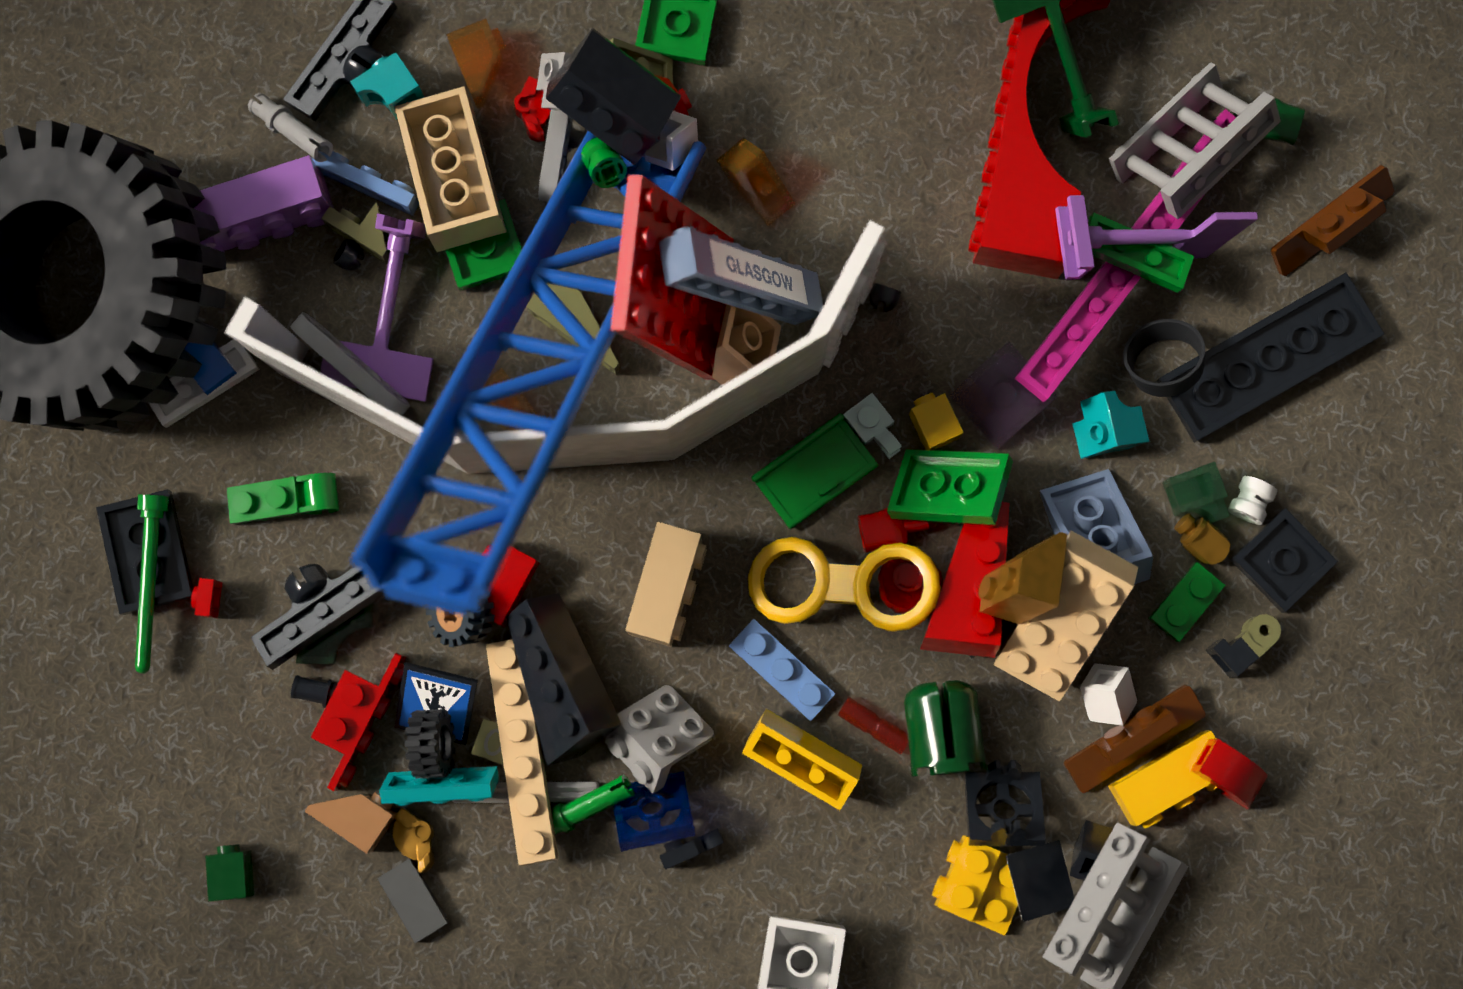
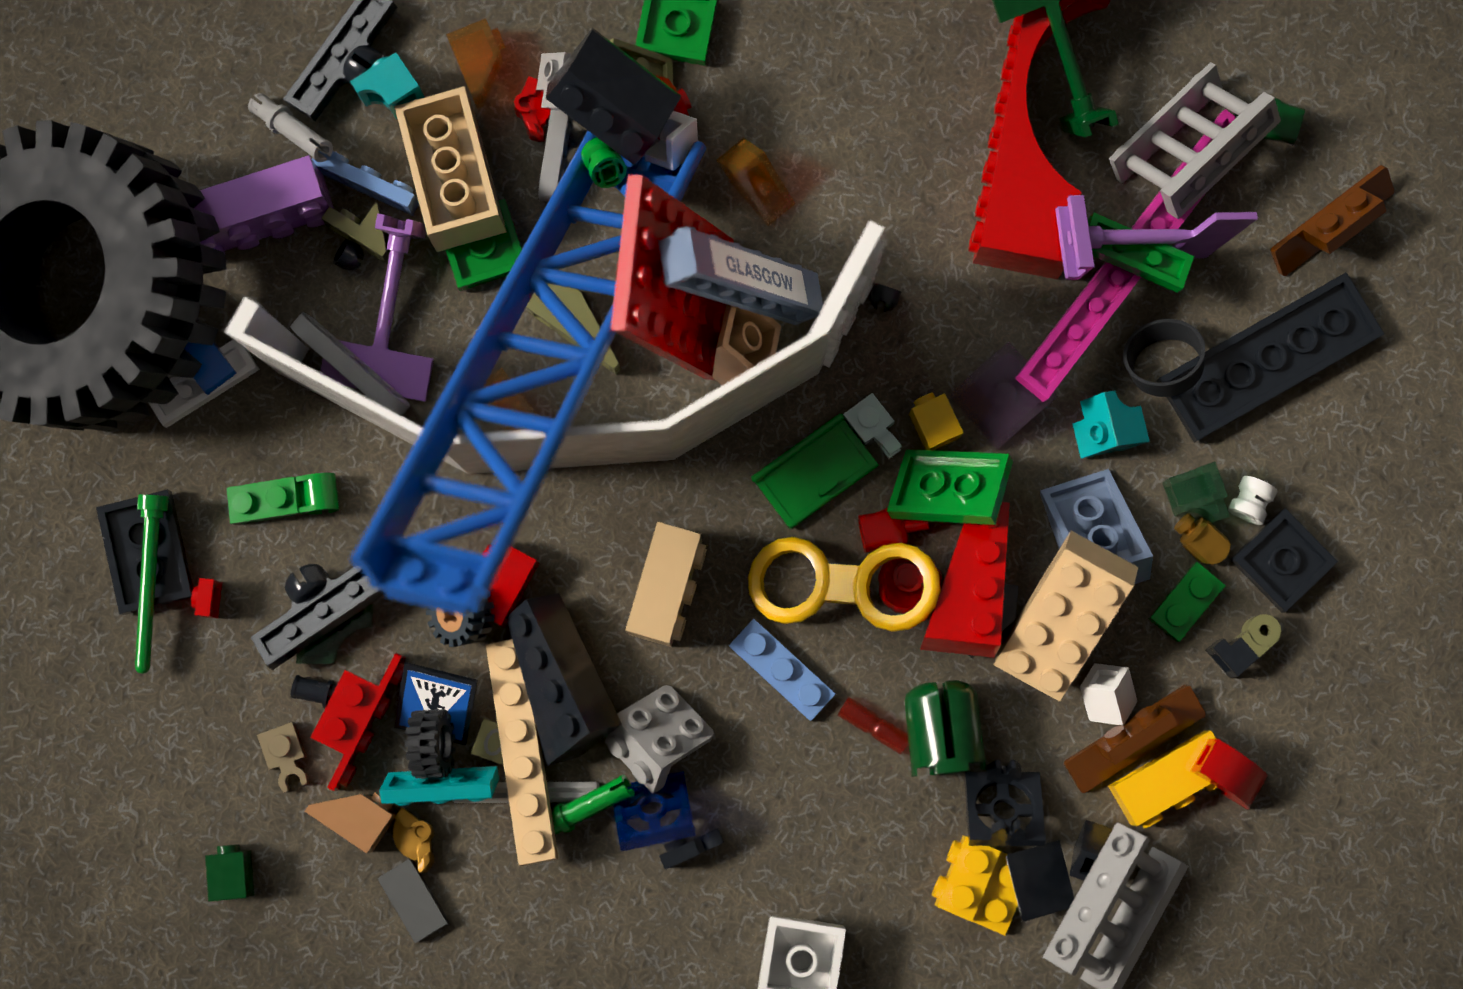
(282, 750): none -> dark tan plate
(803, 759): yellow brick -> none
(1026, 583): pearl gold slope -> none

